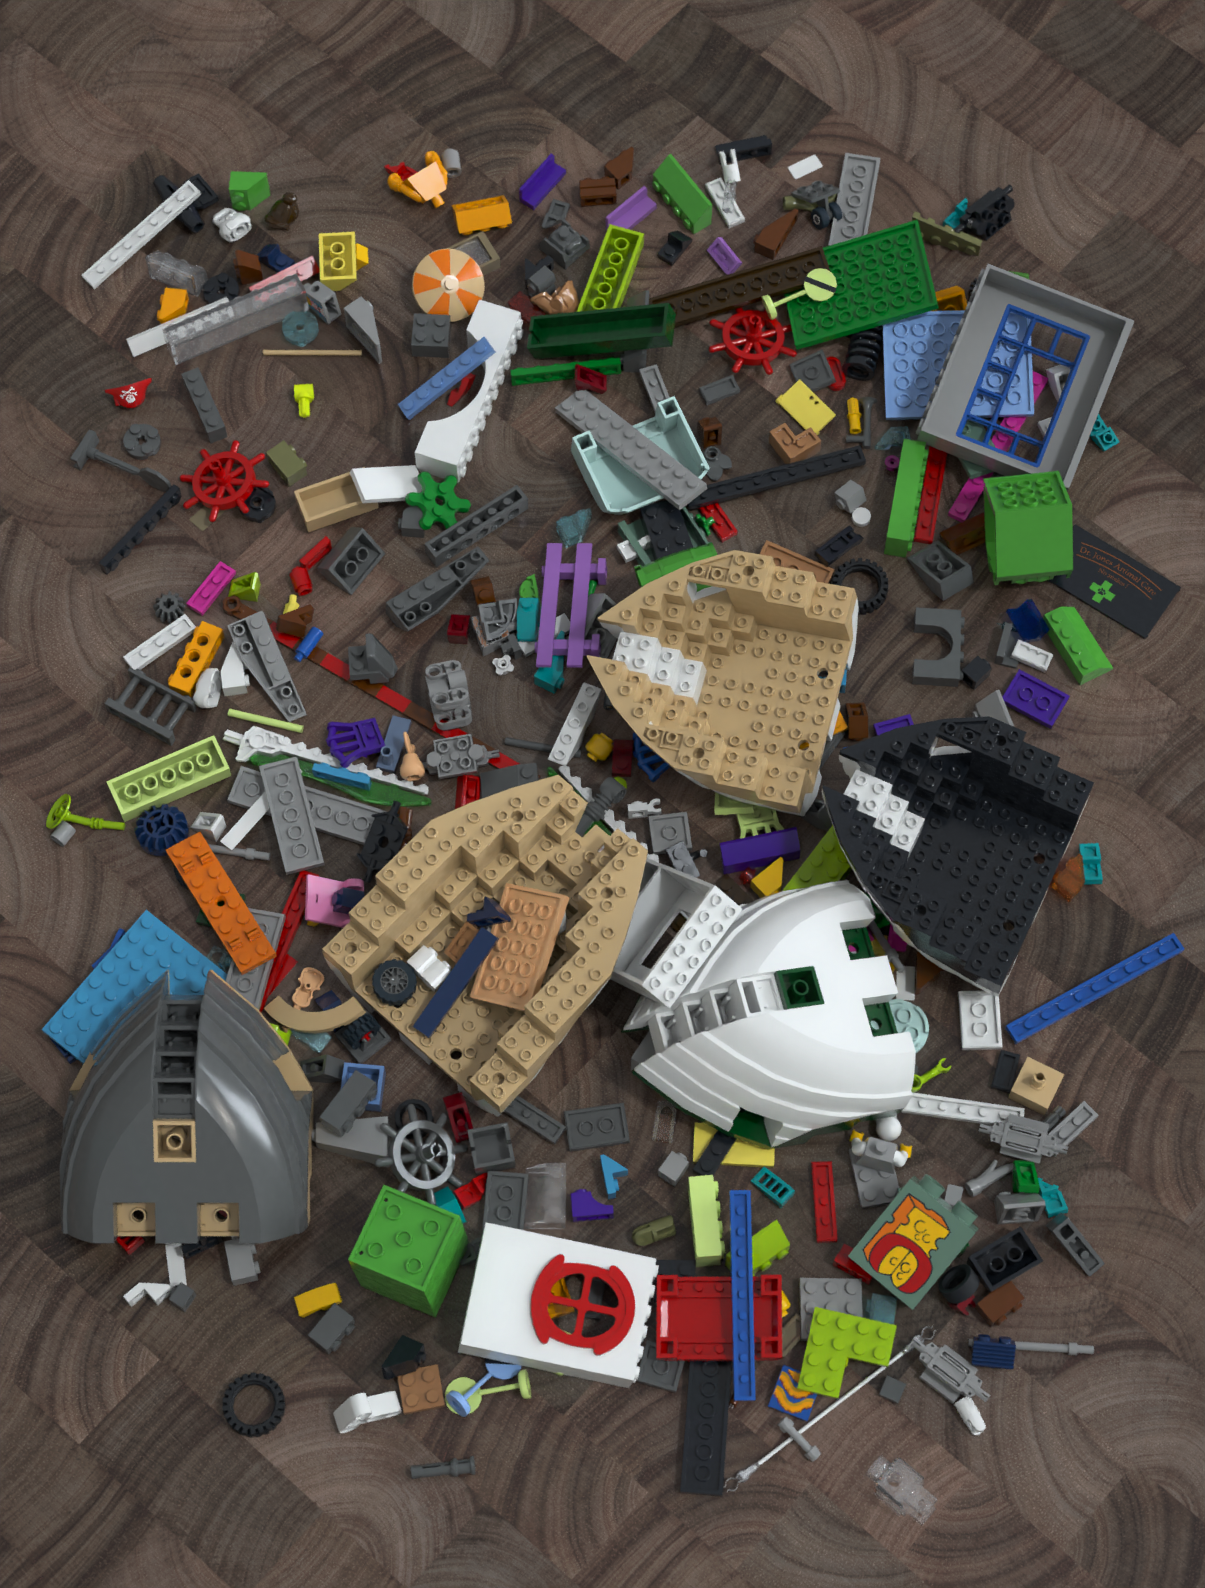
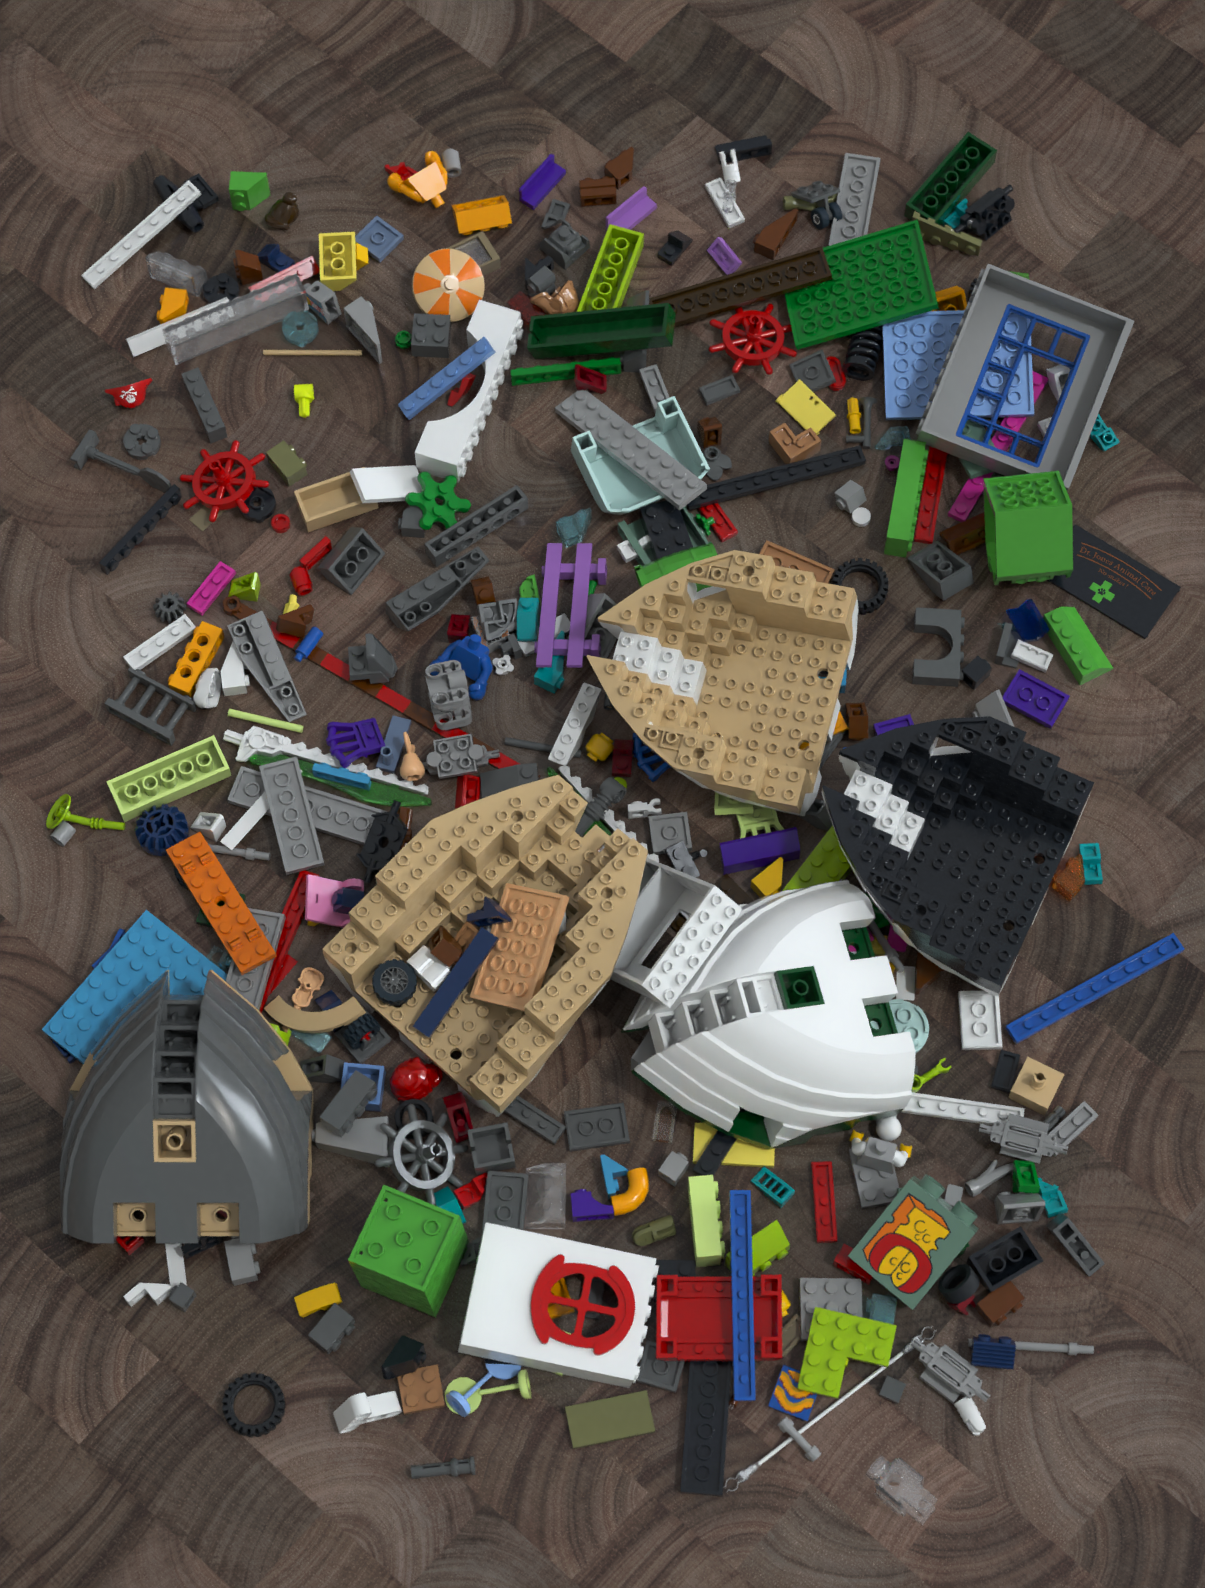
(232, 225): white piece -> none
(280, 523): none -> red tile
(379, 238): none -> sand blue plate
(403, 339): none -> green plate
(414, 1079): none -> red head
(445, 947): none -> reddish brown slope
(474, 661): none -> blue torso
(610, 1419): none -> olive tile
(635, 1193): none -> light orange cylinder
(682, 195): bright green slope -> none
(747, 875): clear red plate -> none
(805, 166): white sticker -> none
(818, 285): yellowish green piece -> none
(838, 546): black plate -> none
(952, 179): none -> dark green brick

